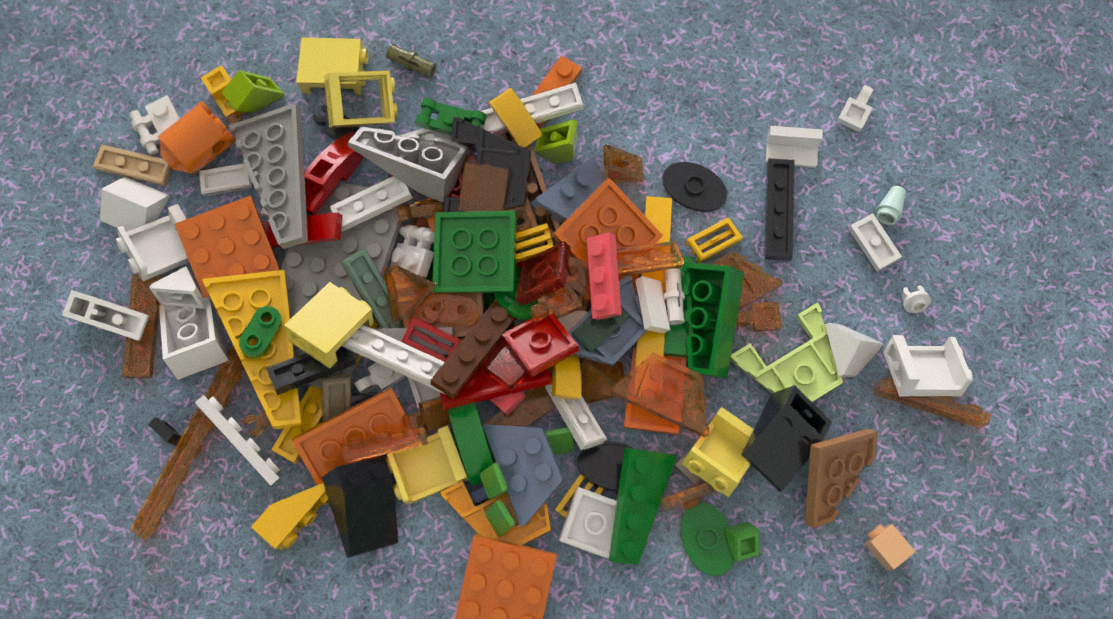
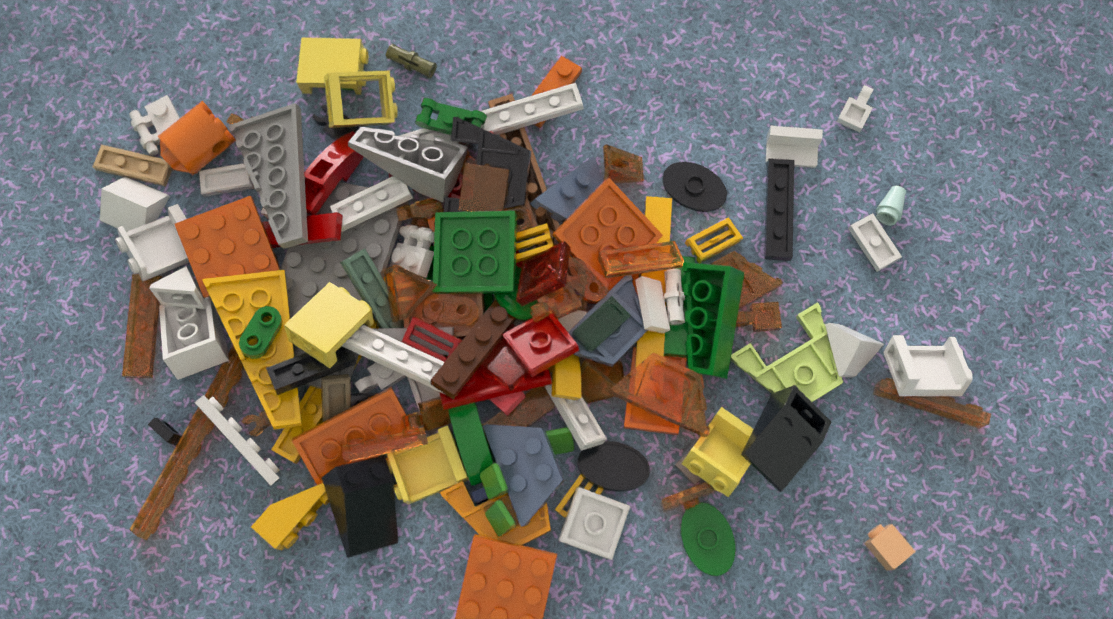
(105, 315): white slope -> none
(216, 83): yellow slope -> none
(251, 92): lime slope -> none
(515, 118): yellow slope -> none
(558, 142): lime slope -> none
(603, 276): coral plate -> none
(639, 496): green wing -> none
(743, 541): bright green slope -> none
(835, 471): medium nougat plate -> none
(915, 301): white plate -> none

